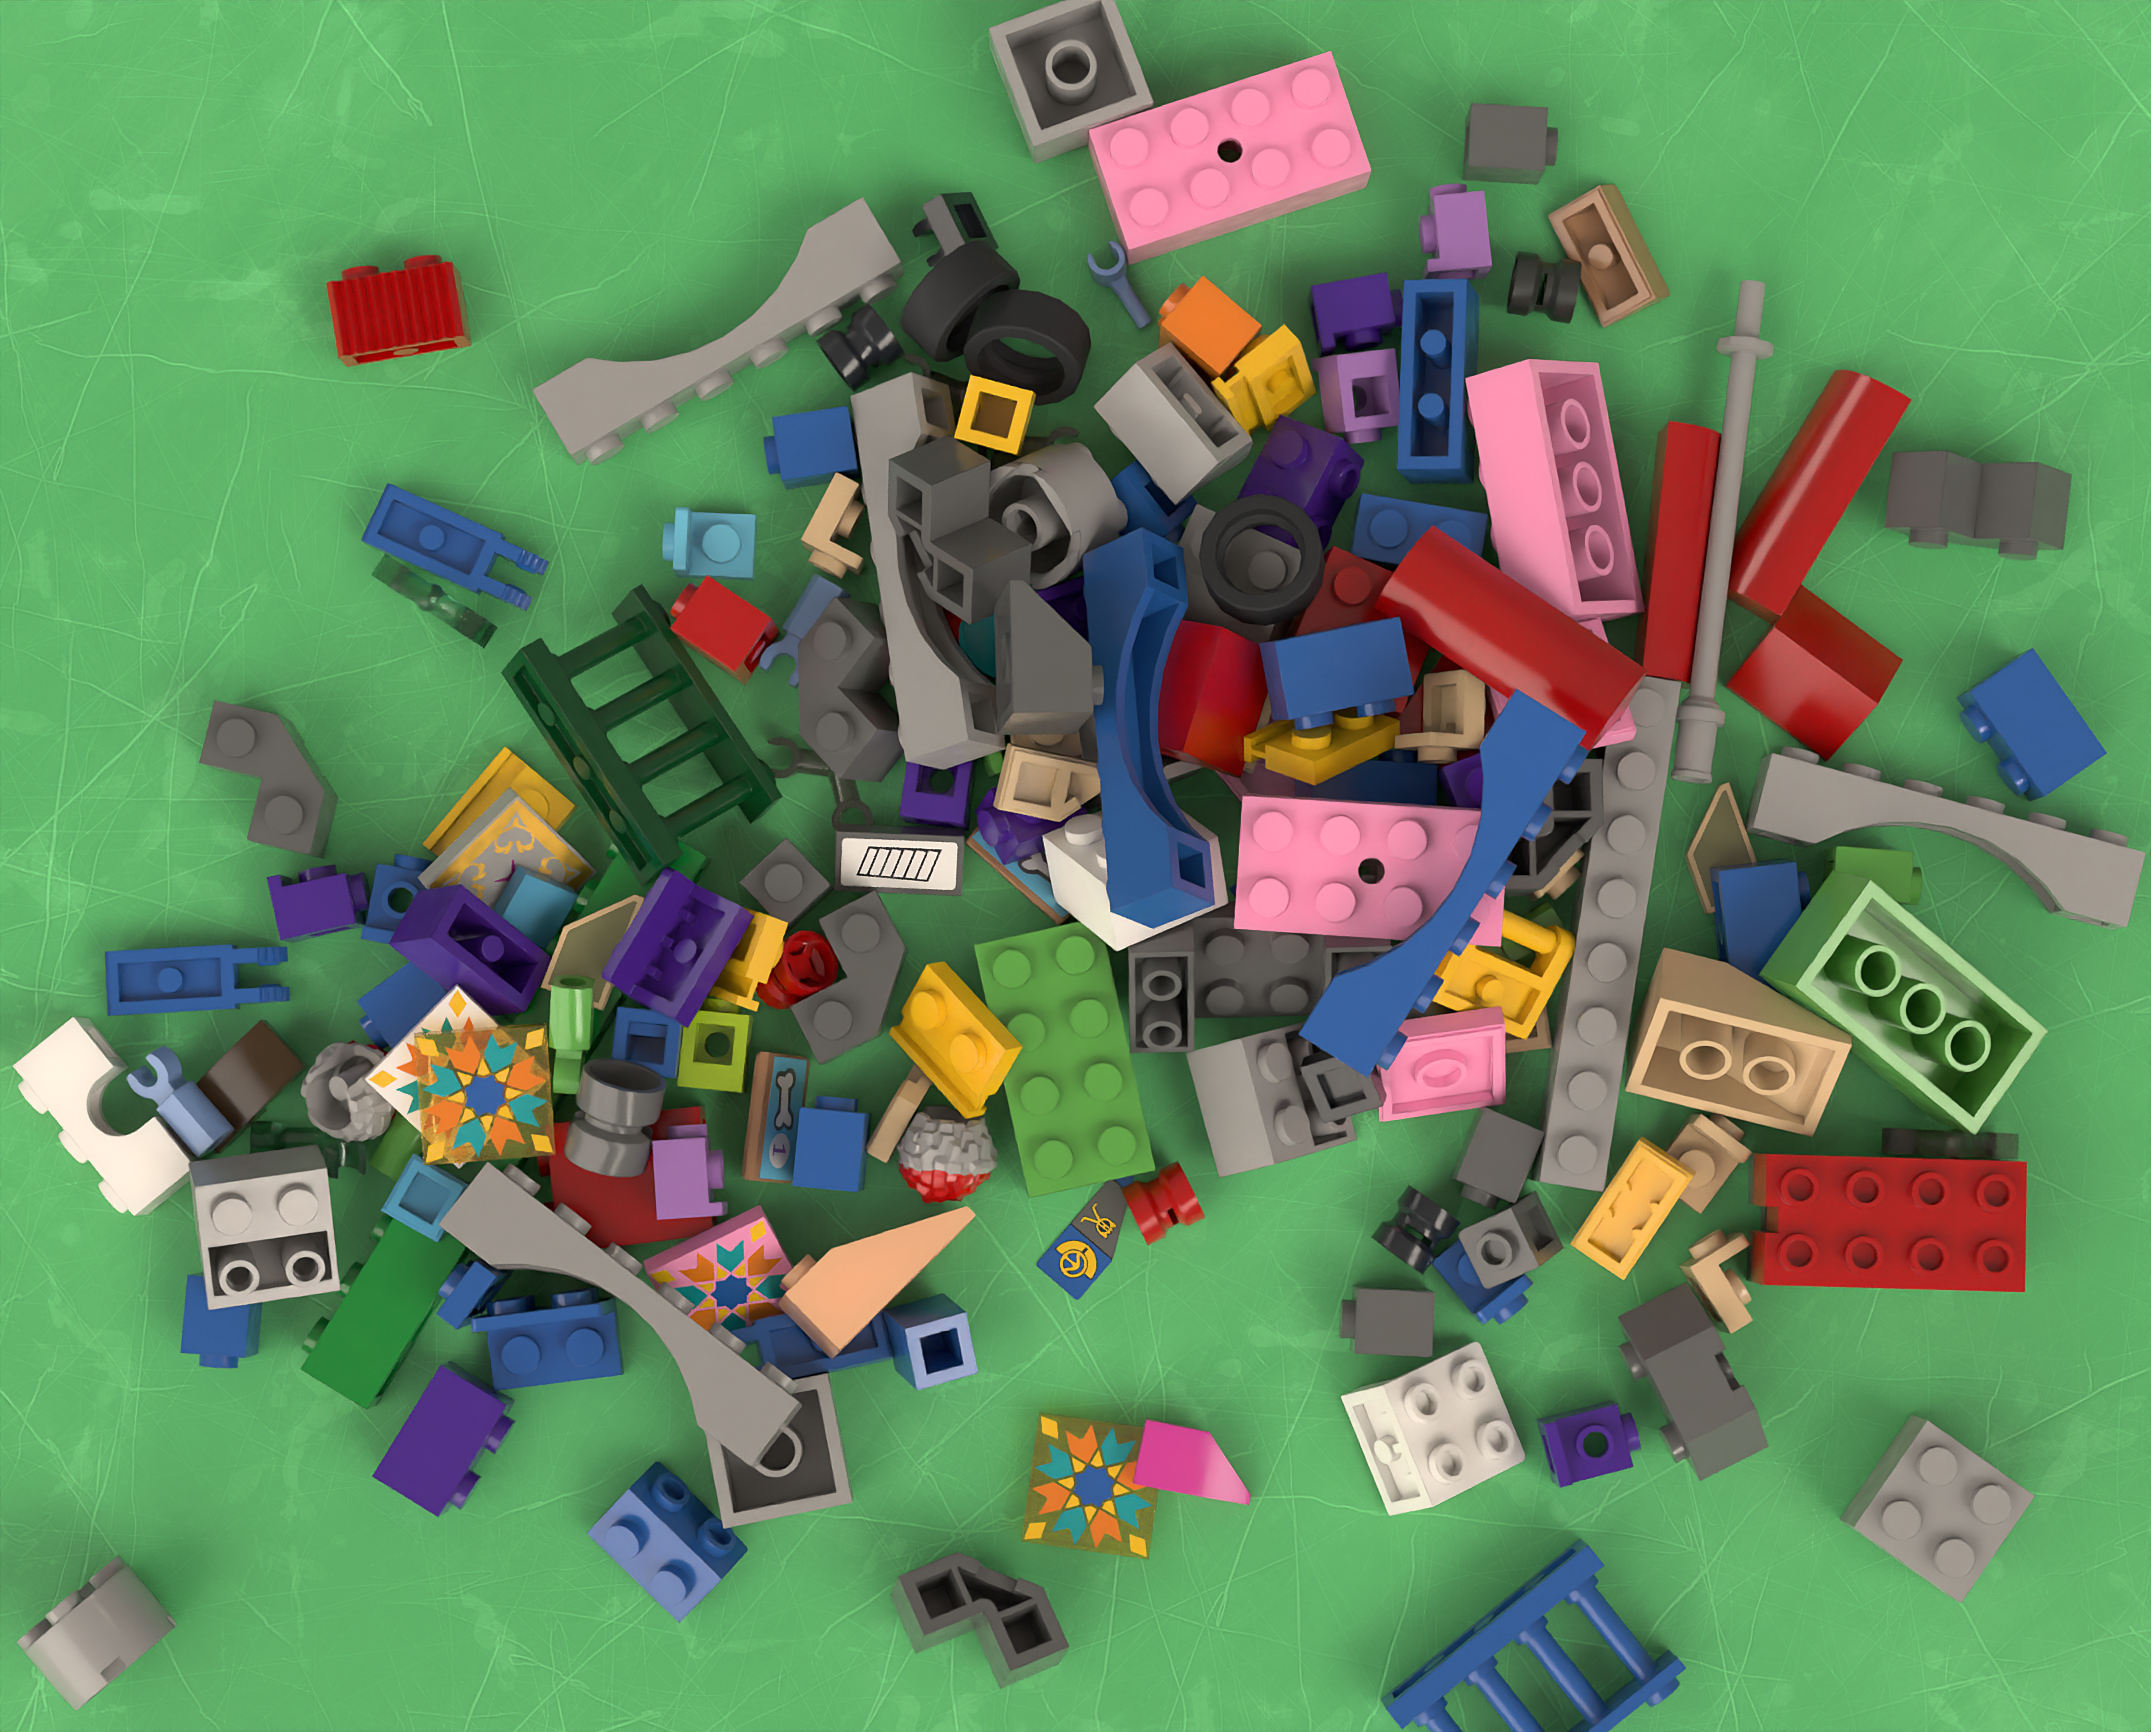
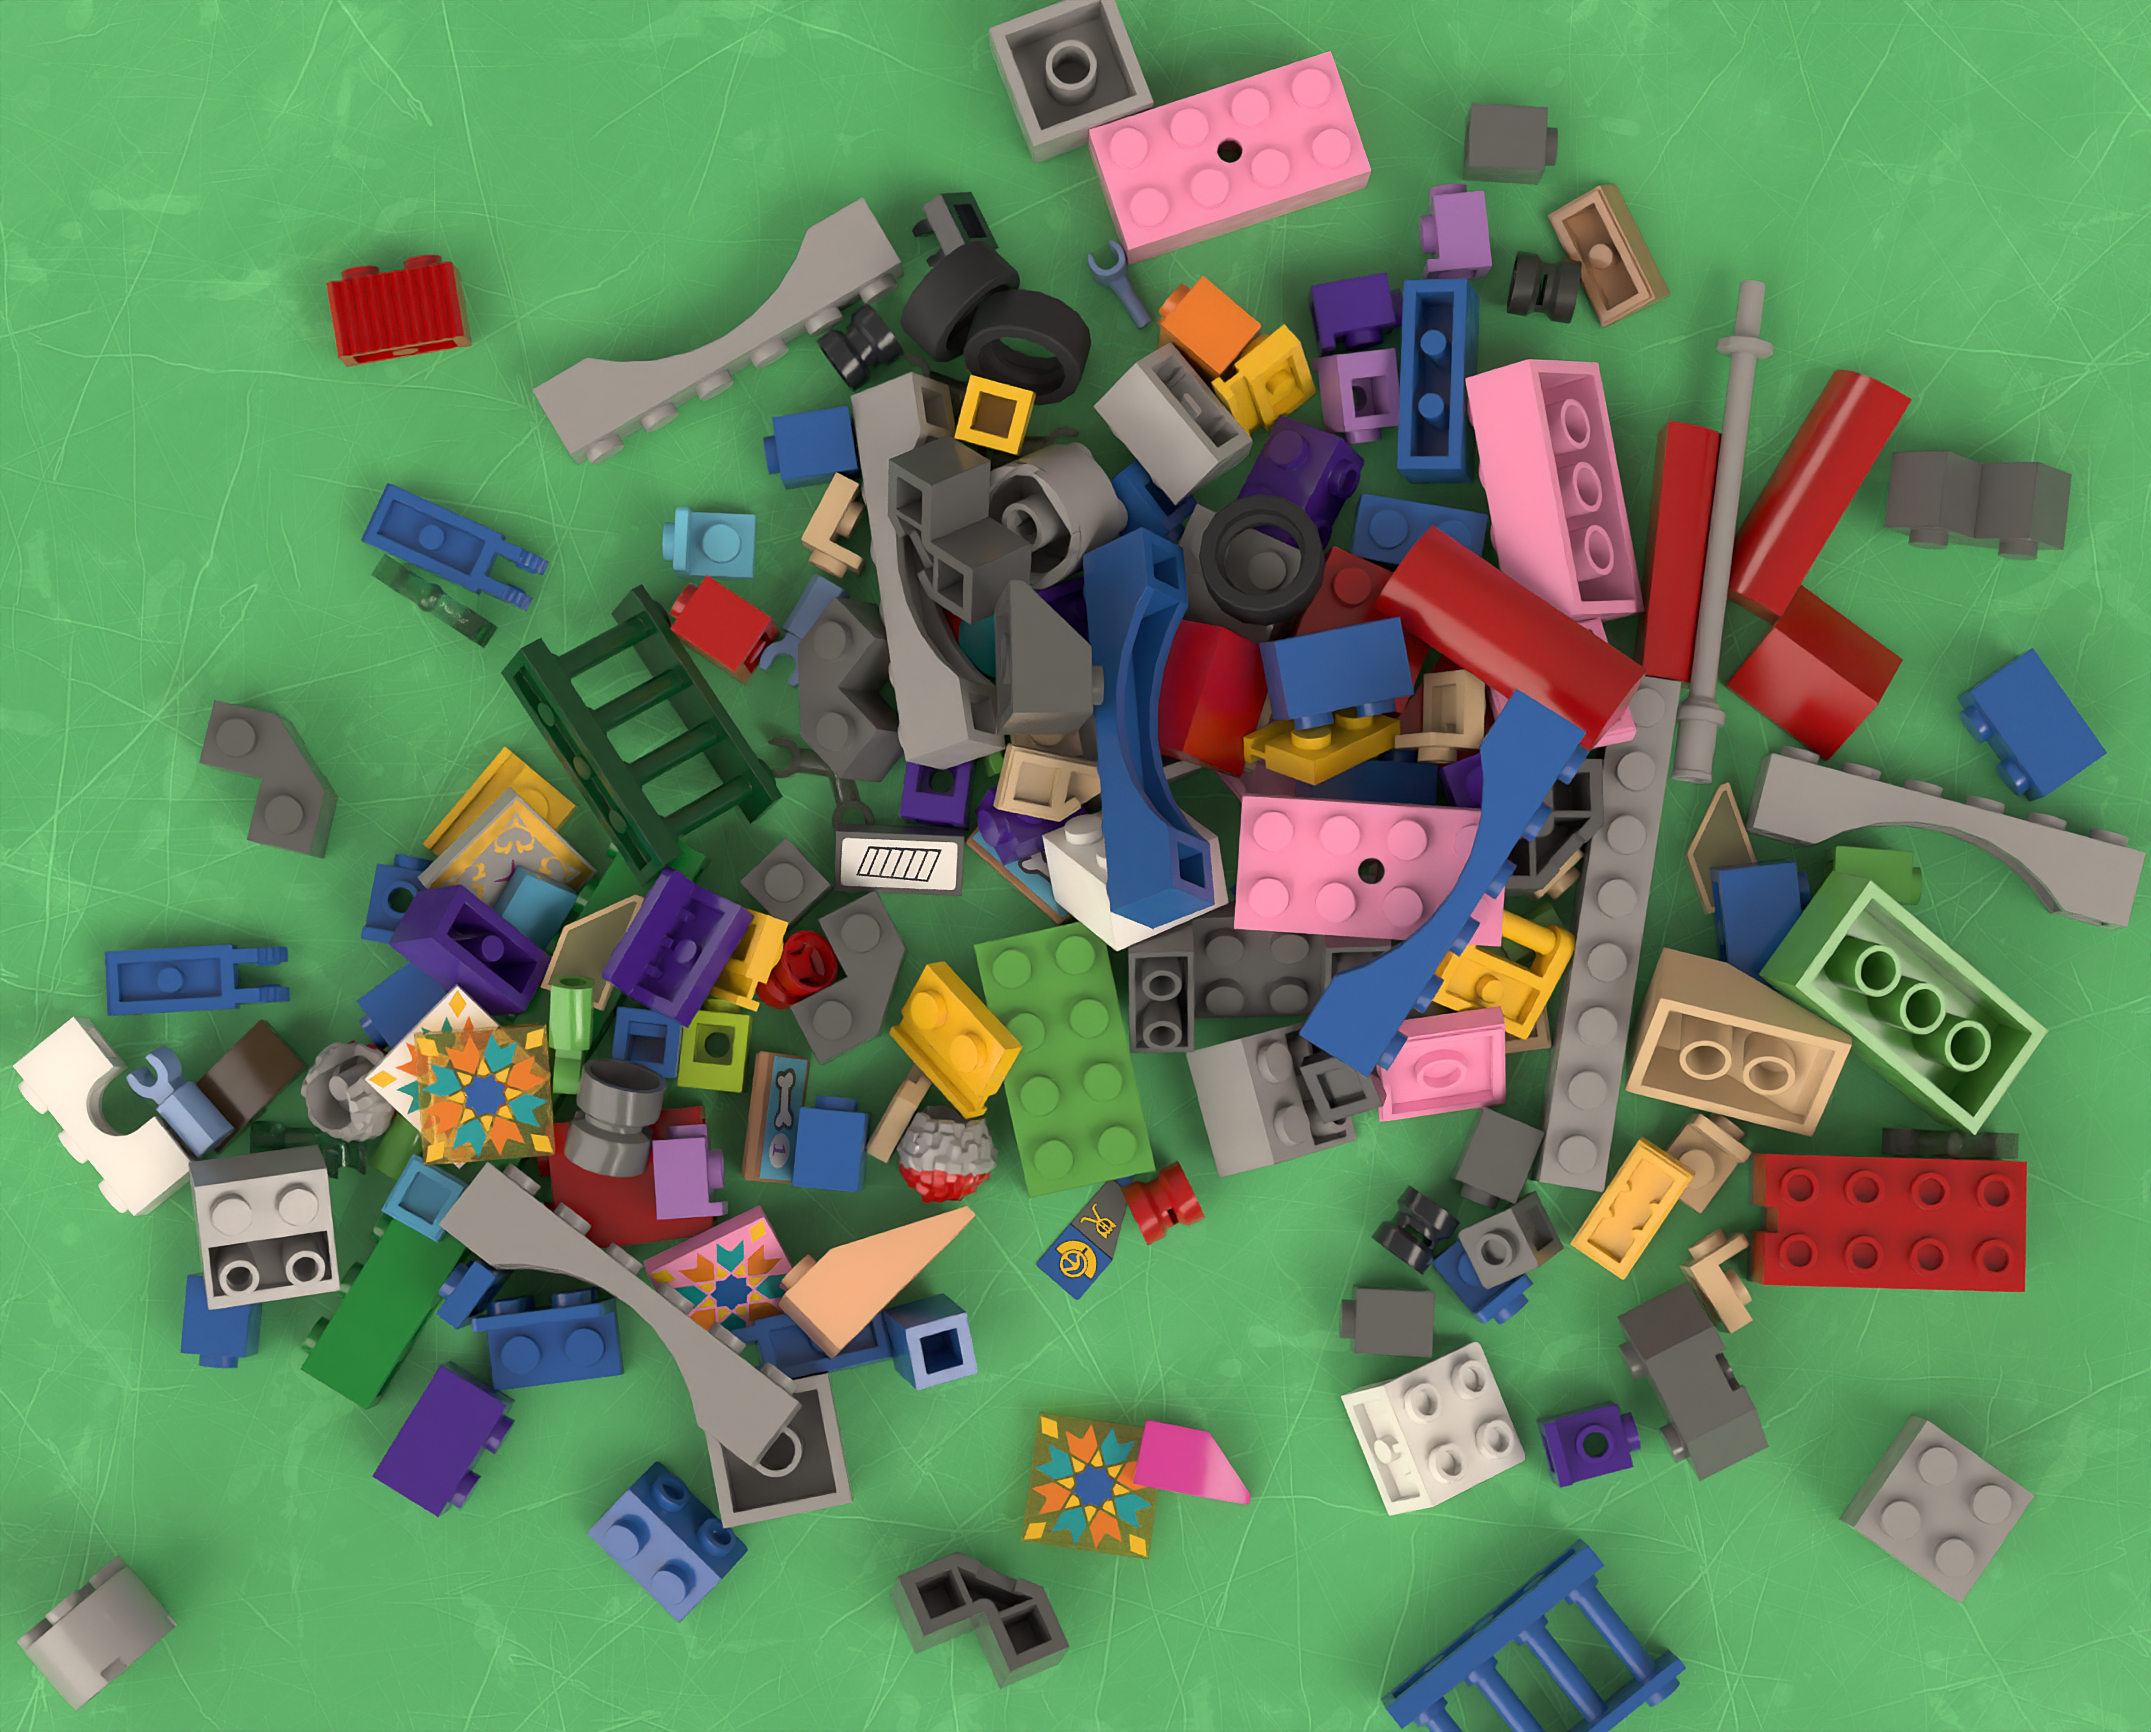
(319, 903): dark purple brick -> none

